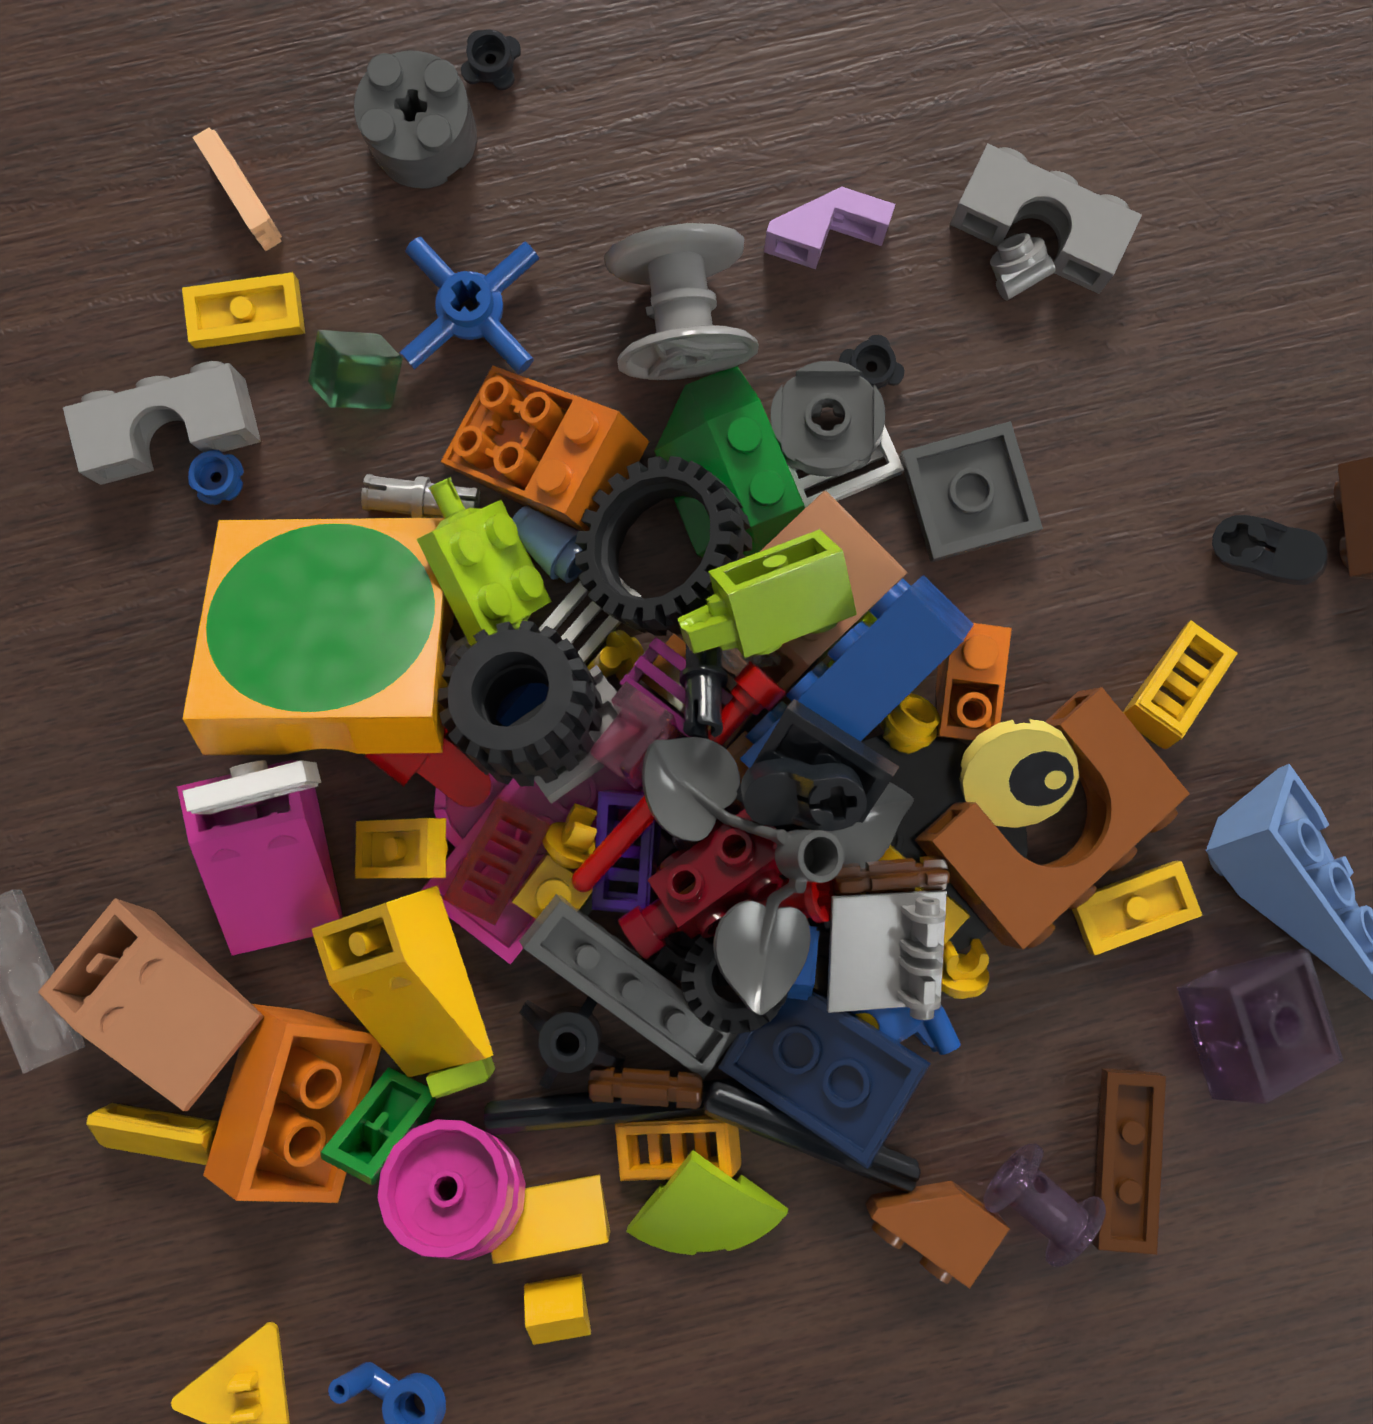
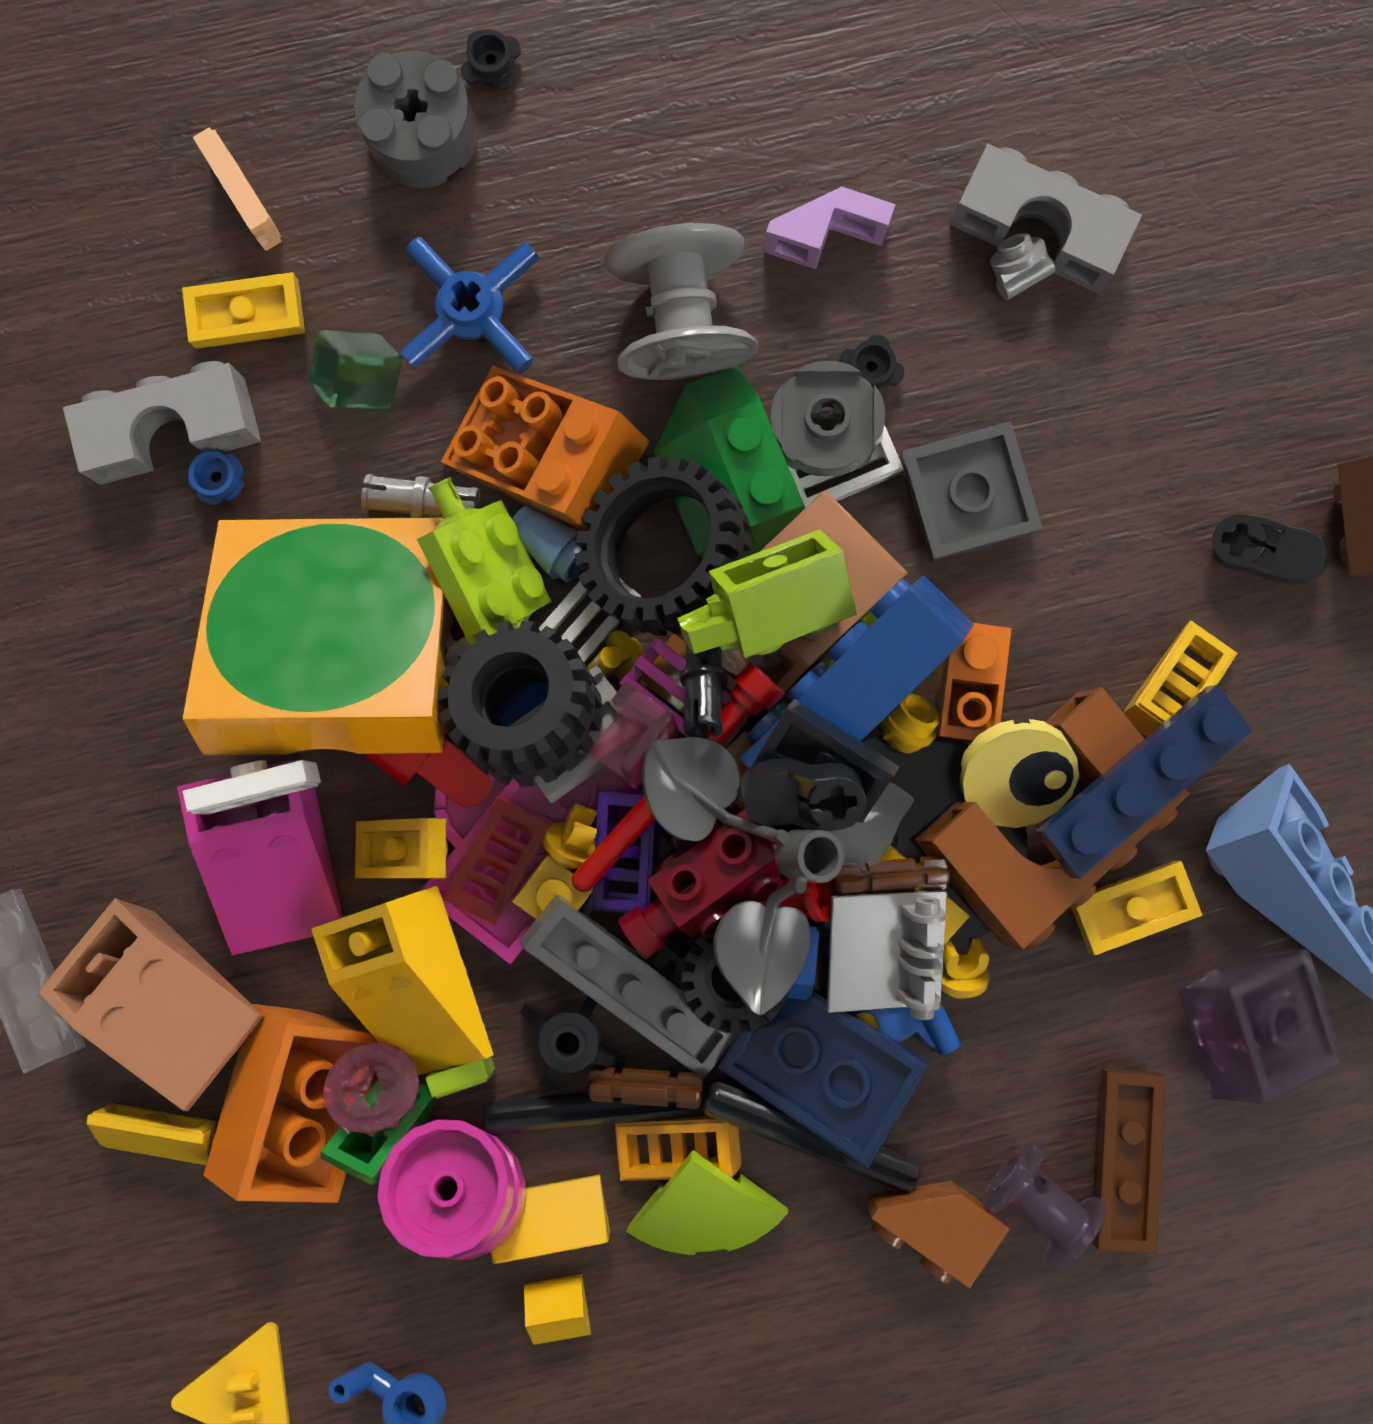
(353, 1074): none -> clear pink gear
(1143, 781): none -> dark blue plate

